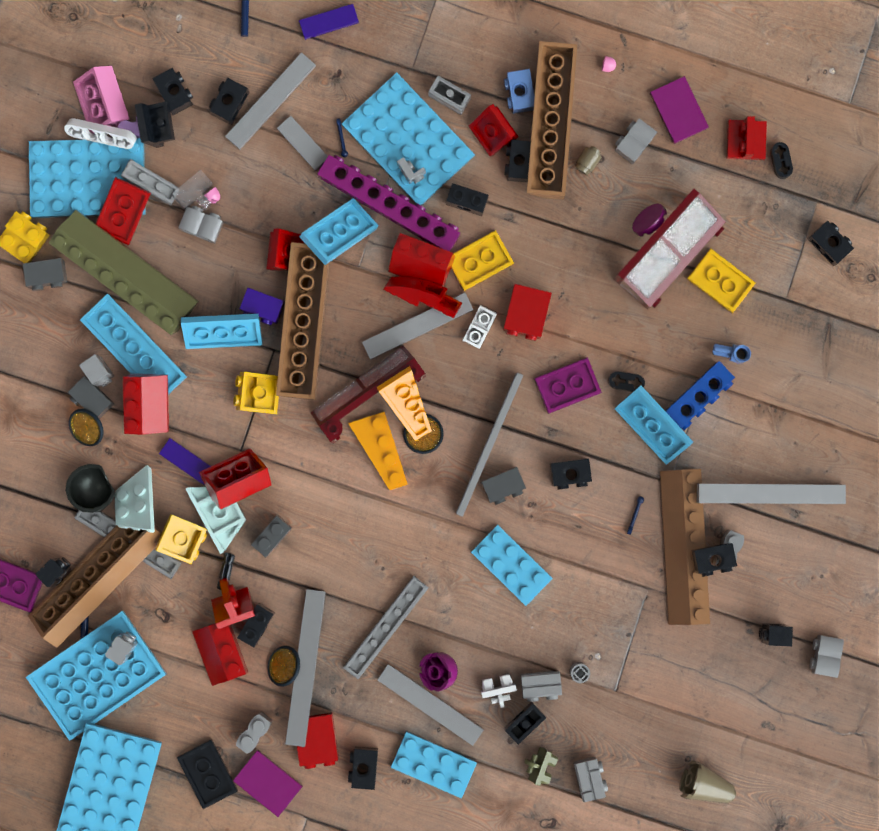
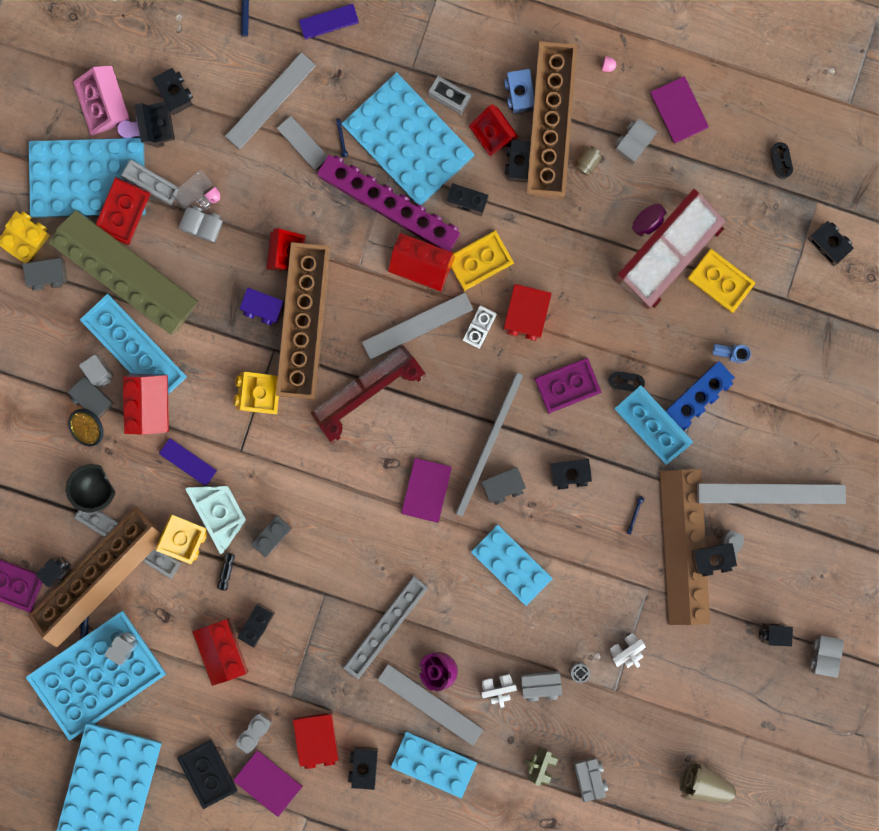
(121, 137): white beam -> none
(135, 502): light aqua wing -> none
(221, 331): medium azure plate -> none
(228, 112): black brick -> none
(232, 605): red bracket -> none
(235, 478): red slope -> none
(283, 666): clear yellow wheel -> none
(304, 681): light grey tile -> none
(339, 231): medium azure plate -> none
(379, 445): light orange wing -> none
(404, 399): light orange wing -> none
(407, 169): light grey bracket -> none
(419, 290): red slope -> none
(426, 490): none -> magenta tile
(428, 442): clear yellow wheel -> none
(525, 723): black brick -> none
(635, 646): none -> white hips
(746, 139): red bracket -> none

